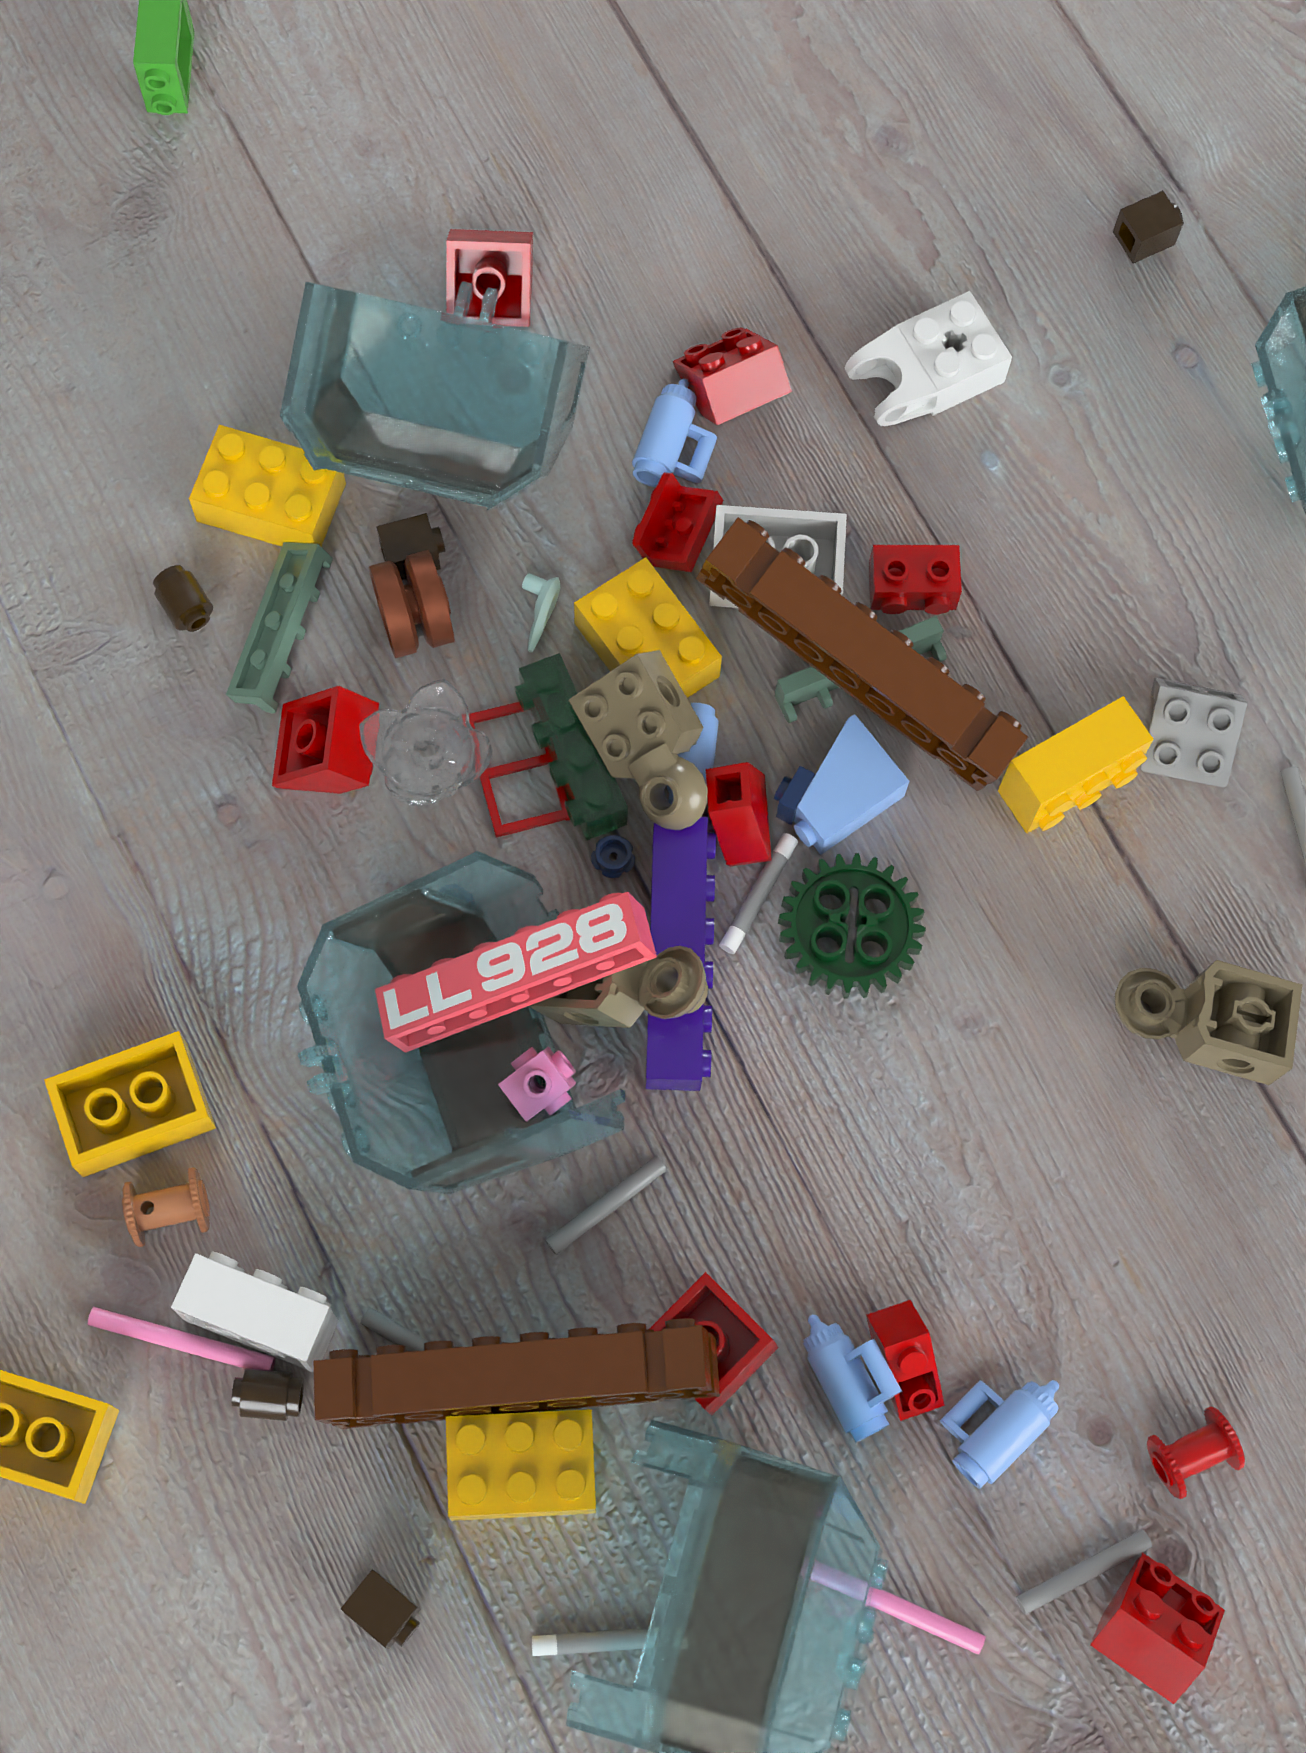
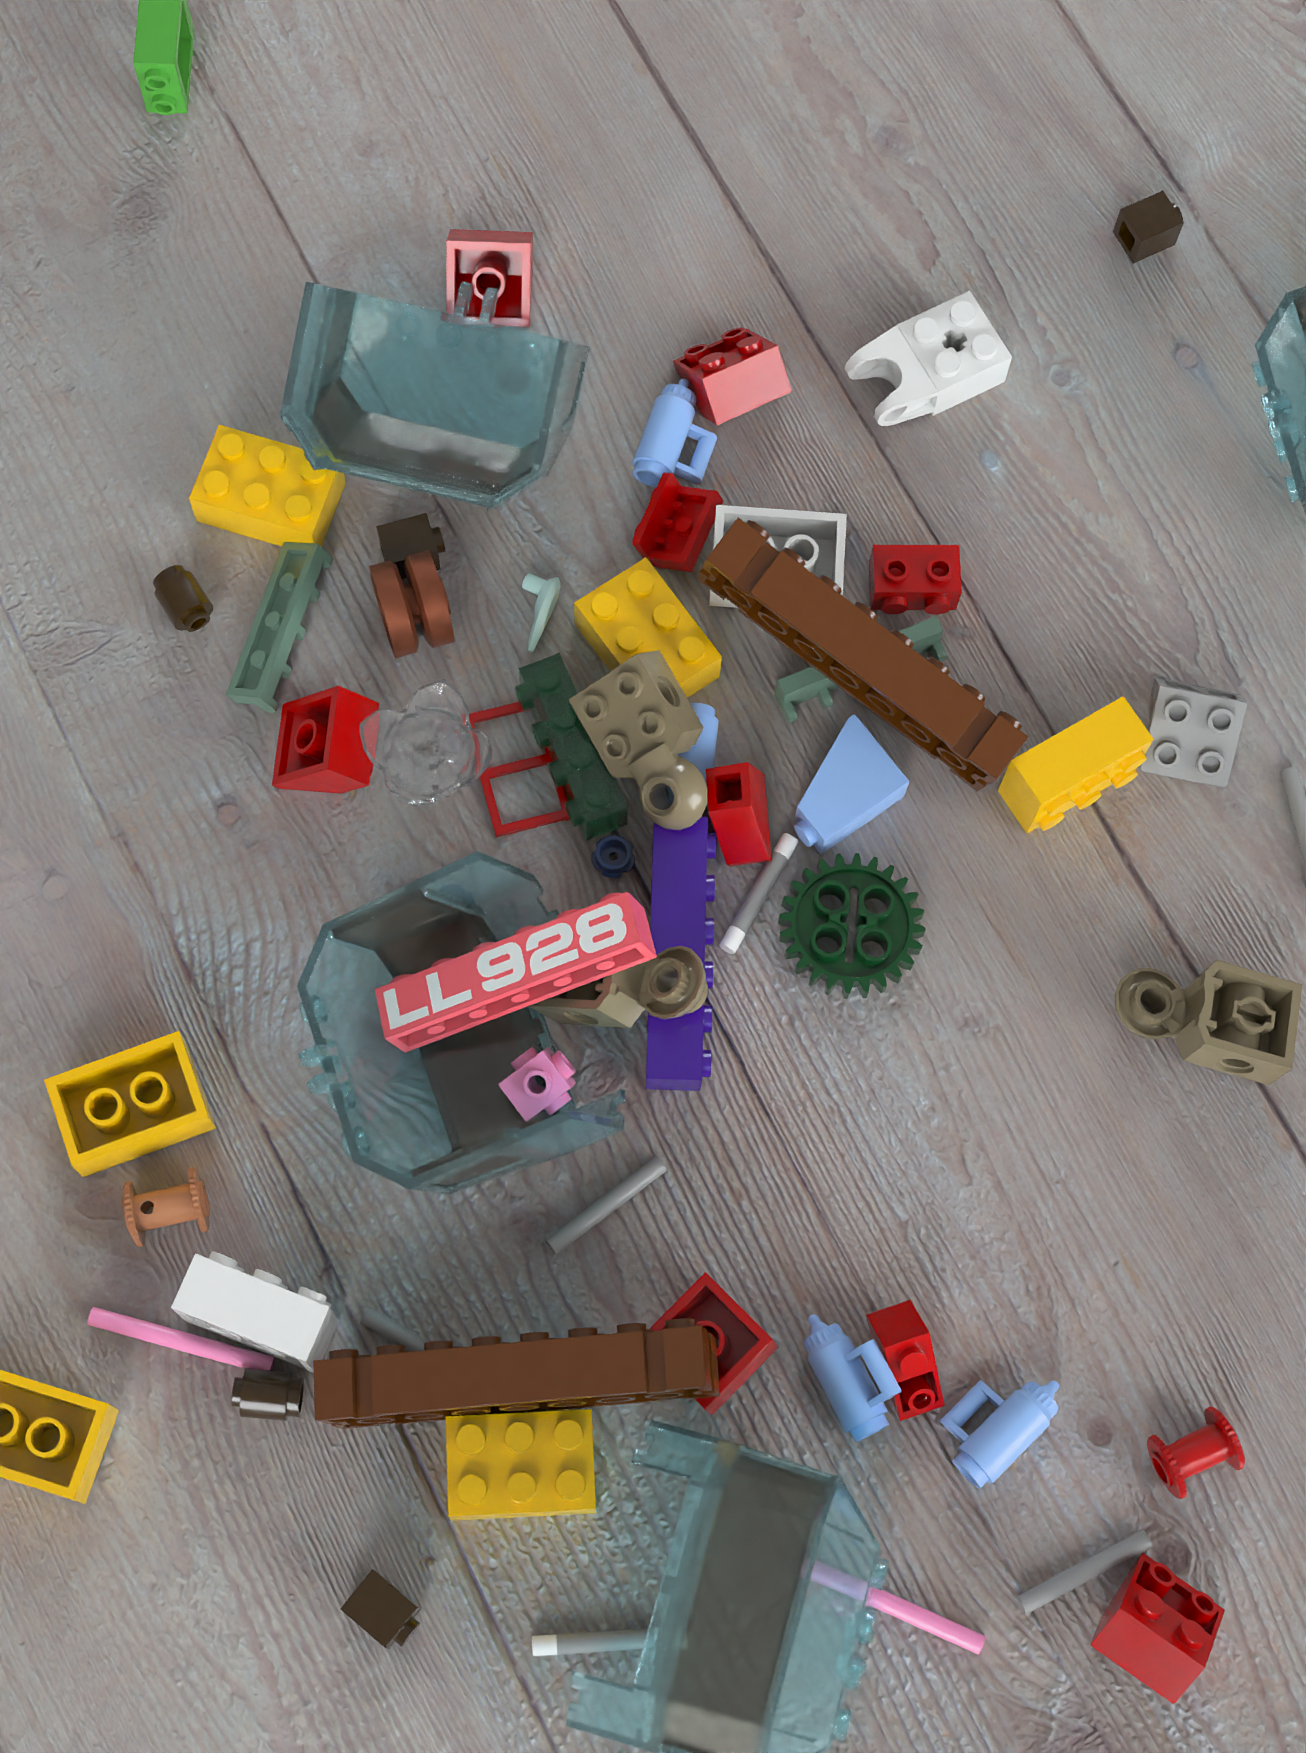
(791, 792): dark blue plate -> none

